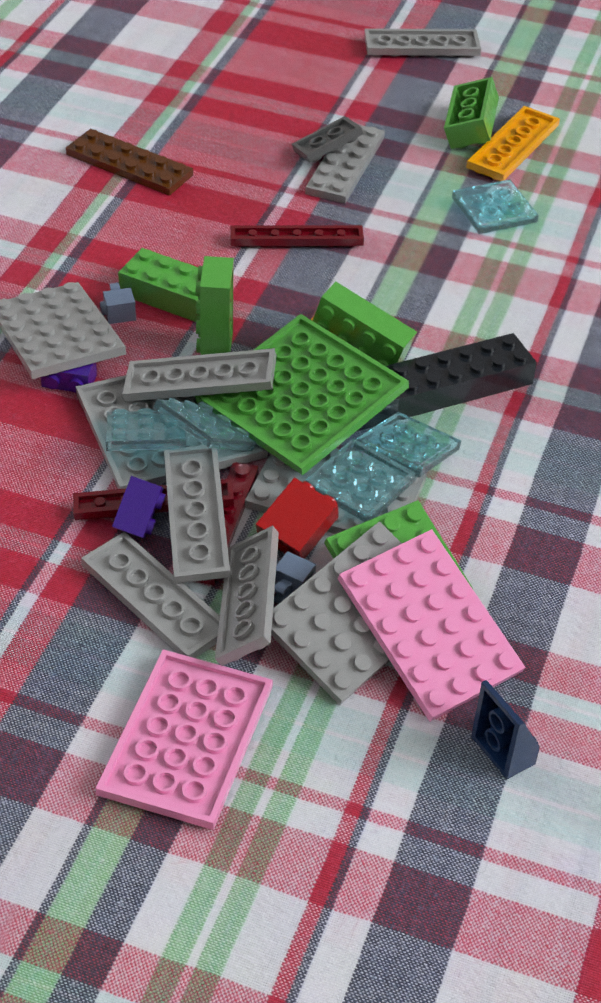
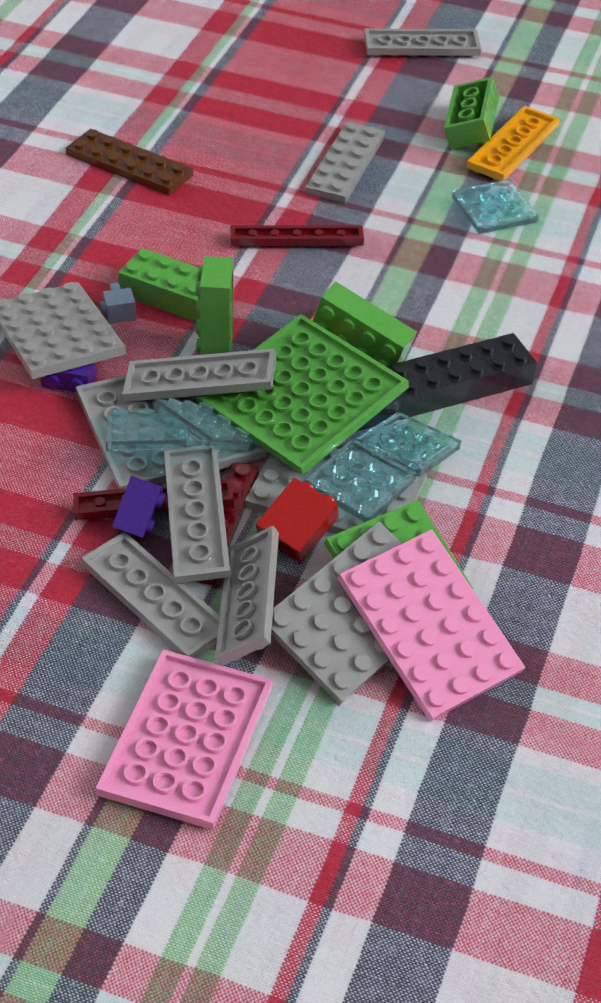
(291, 574): sand blue brick -> none
(327, 139): dark grey plate -> none
(503, 734): dark blue slope -> none

